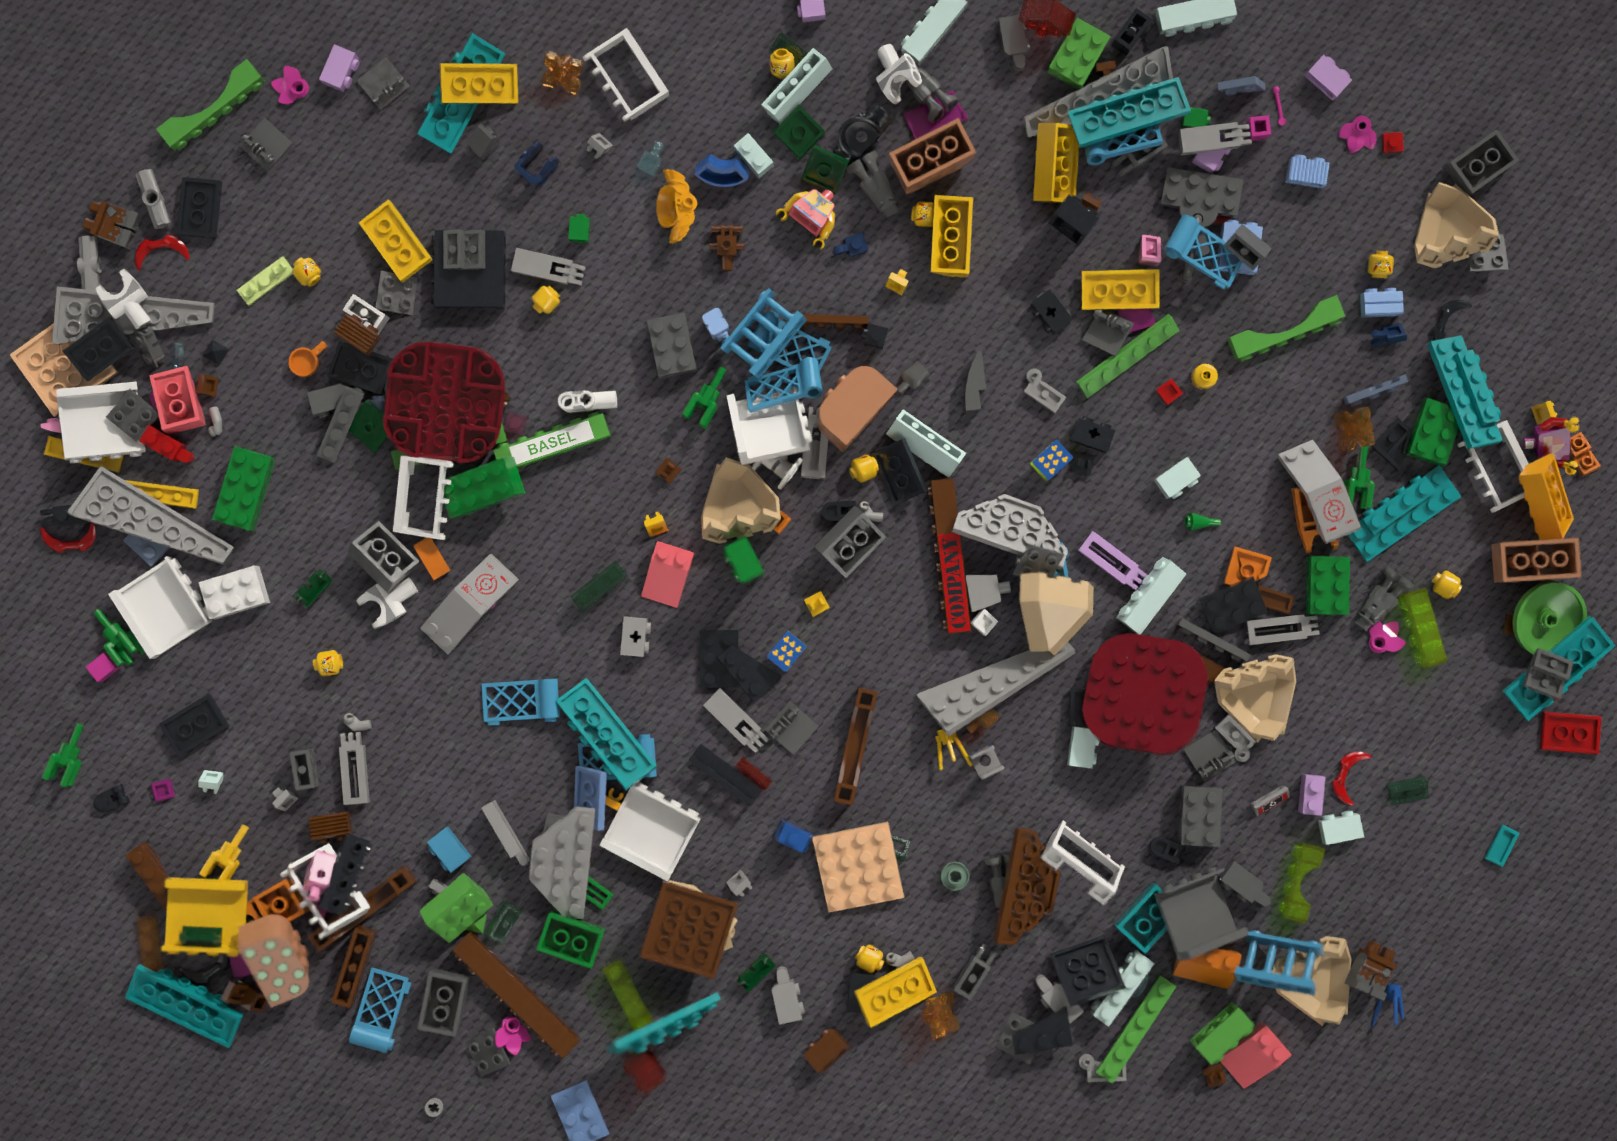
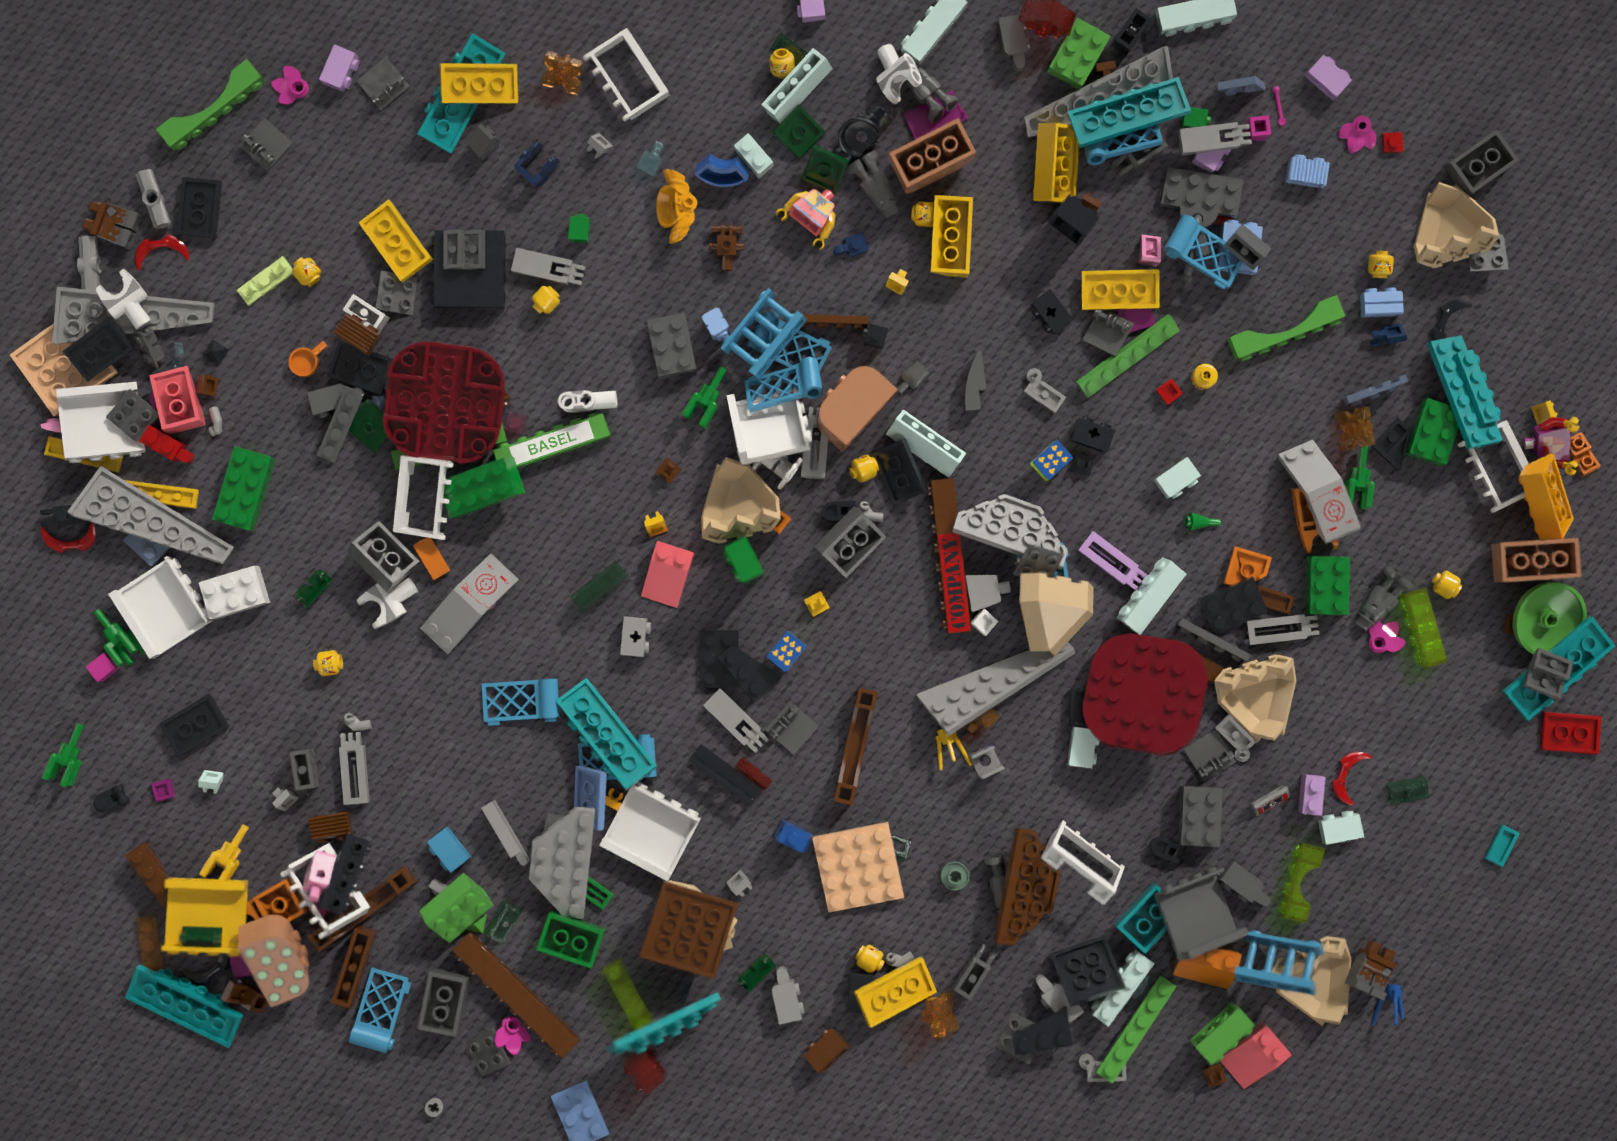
(1403, 512): teal plate -> none

